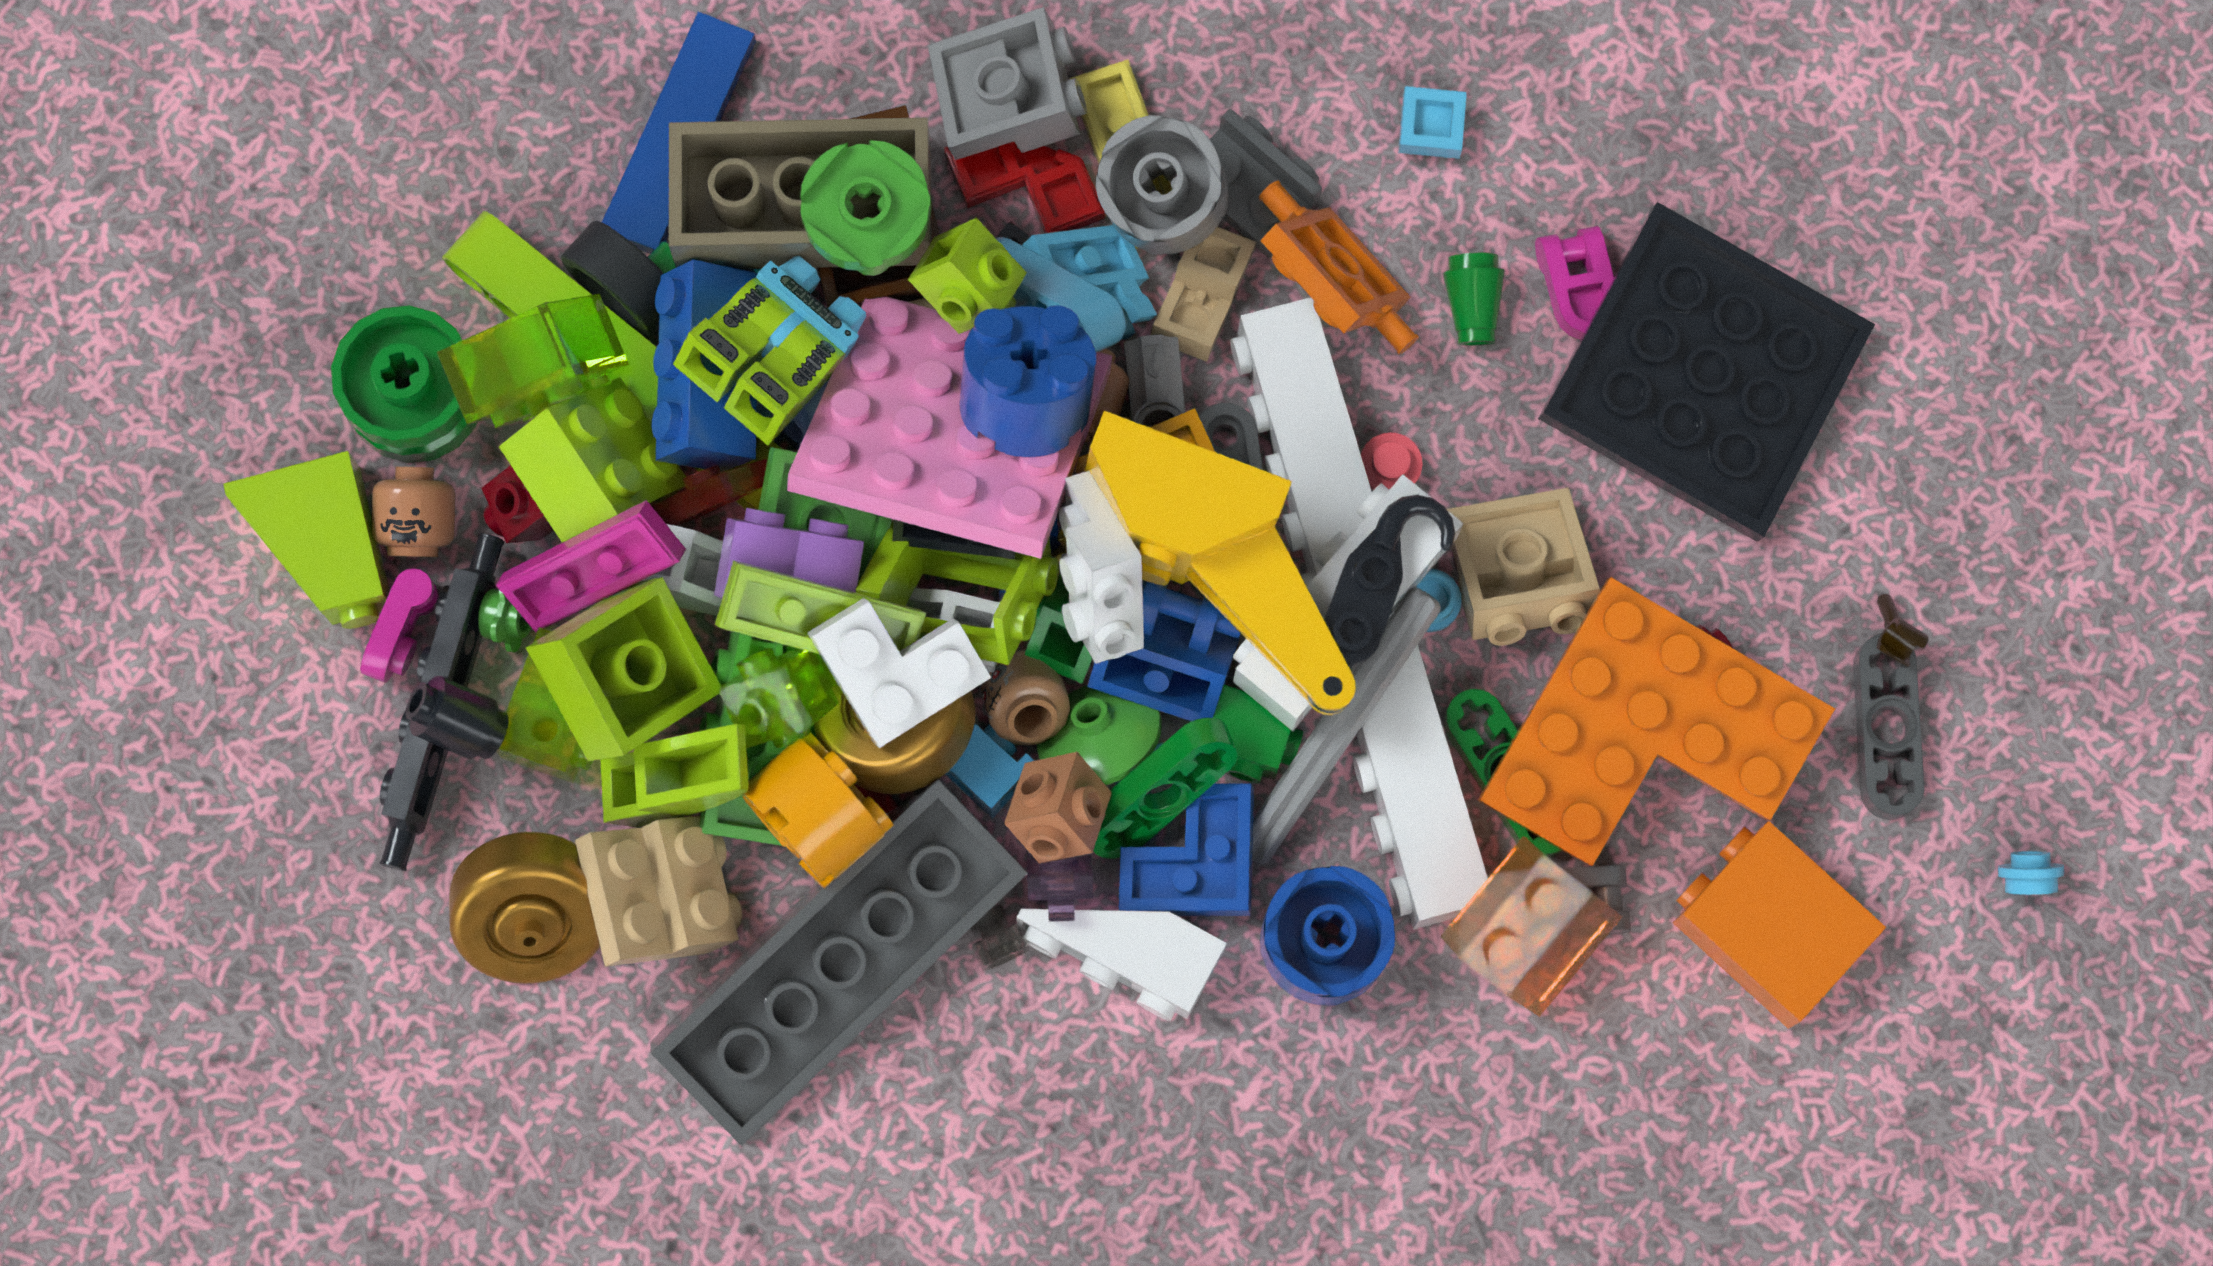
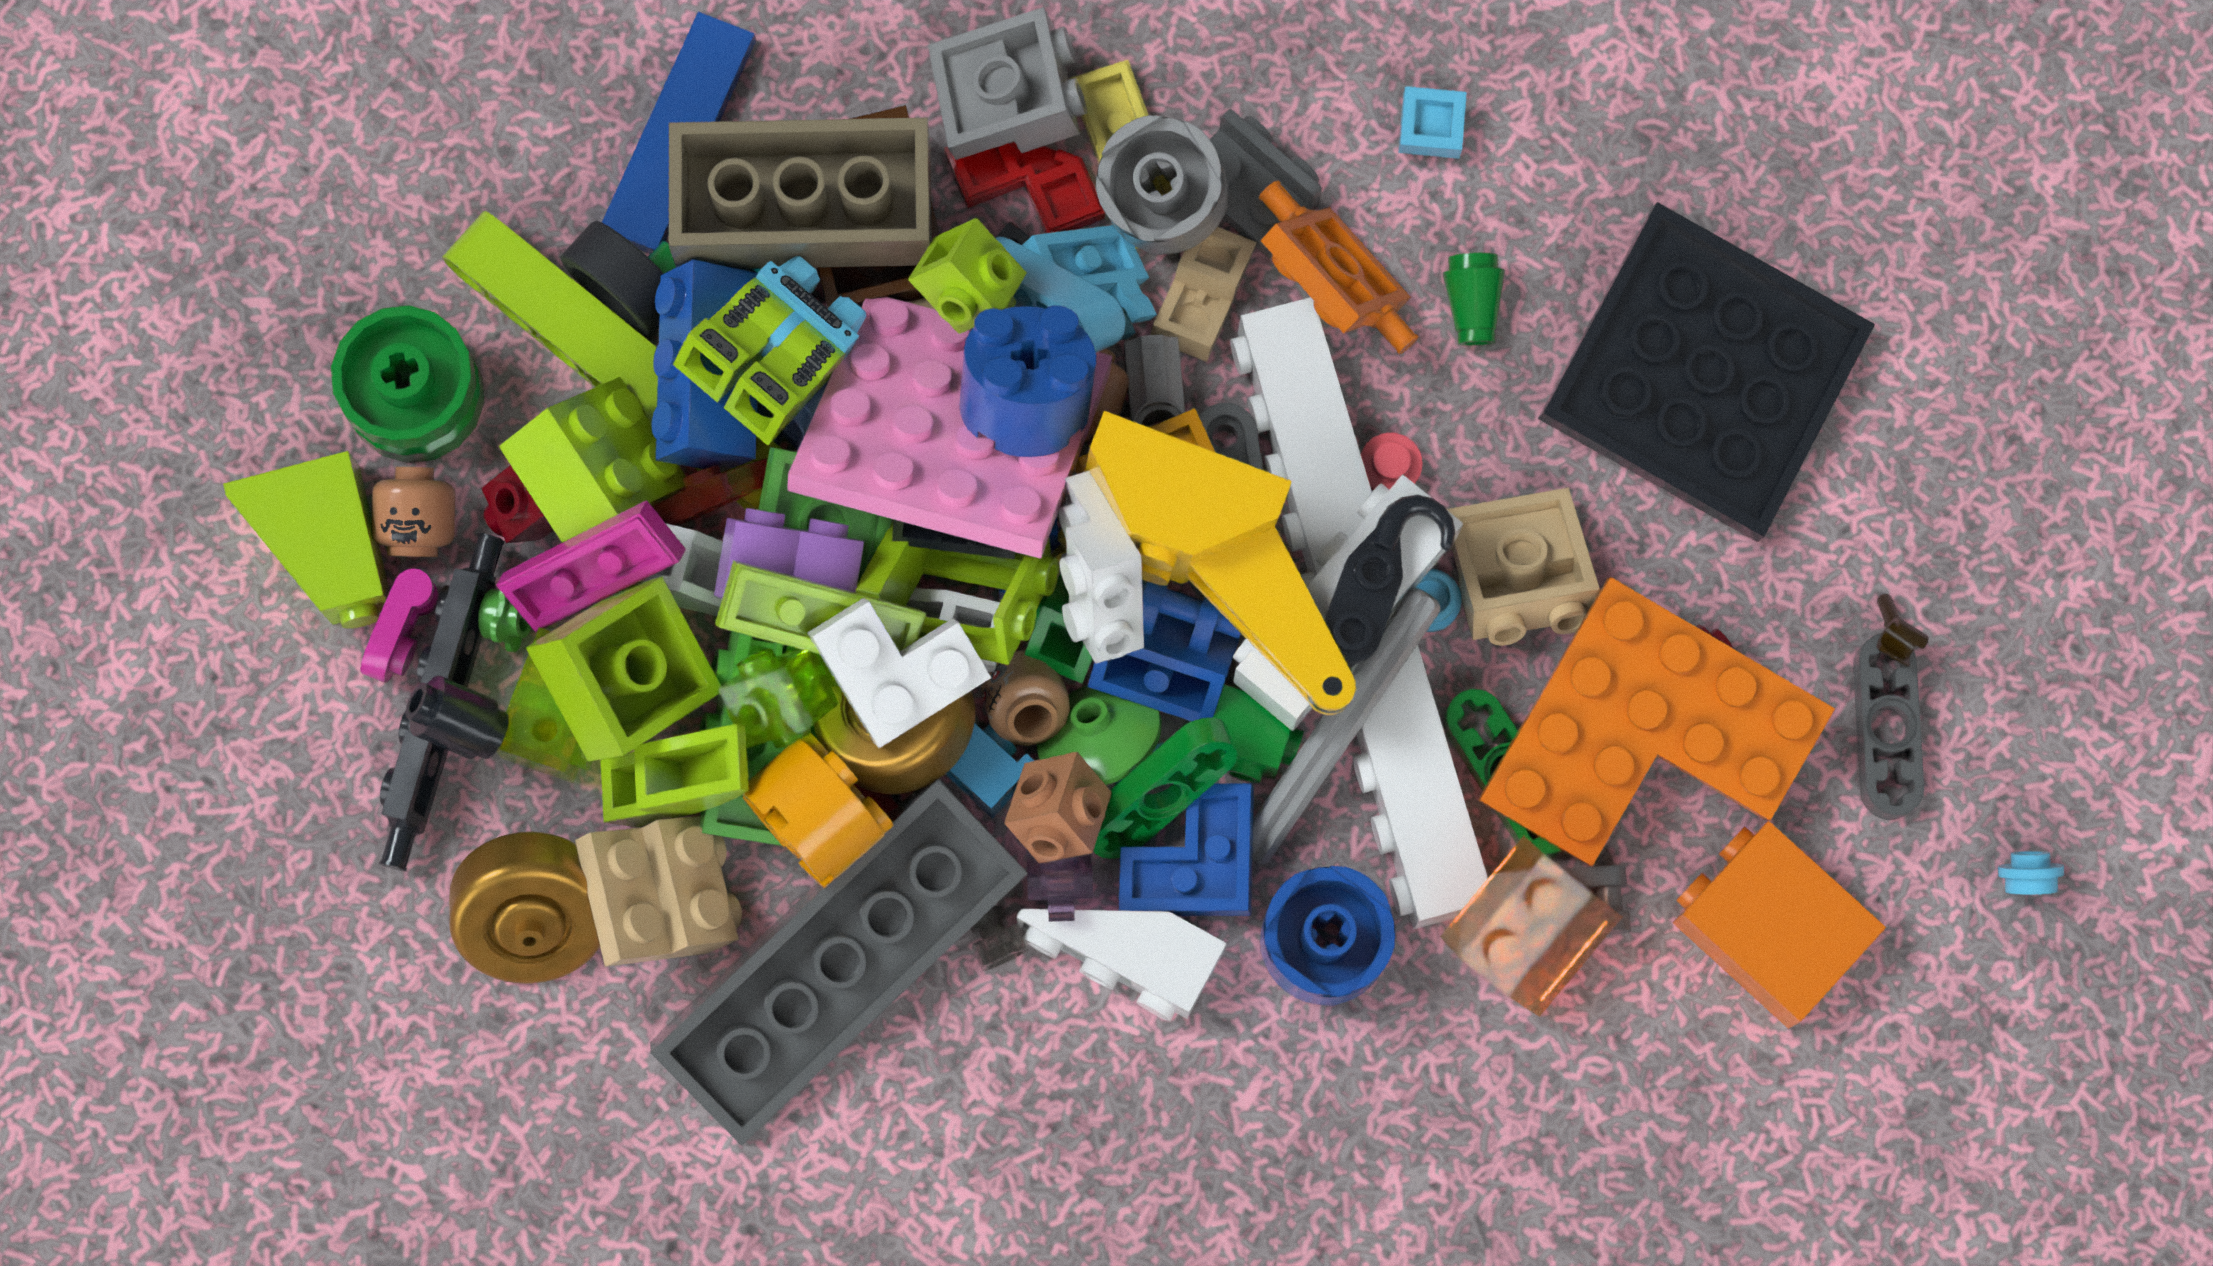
(533, 360): clear neon green brick -> none
(865, 169): bright green plate -> none
(1575, 296): dark pink plate -> none

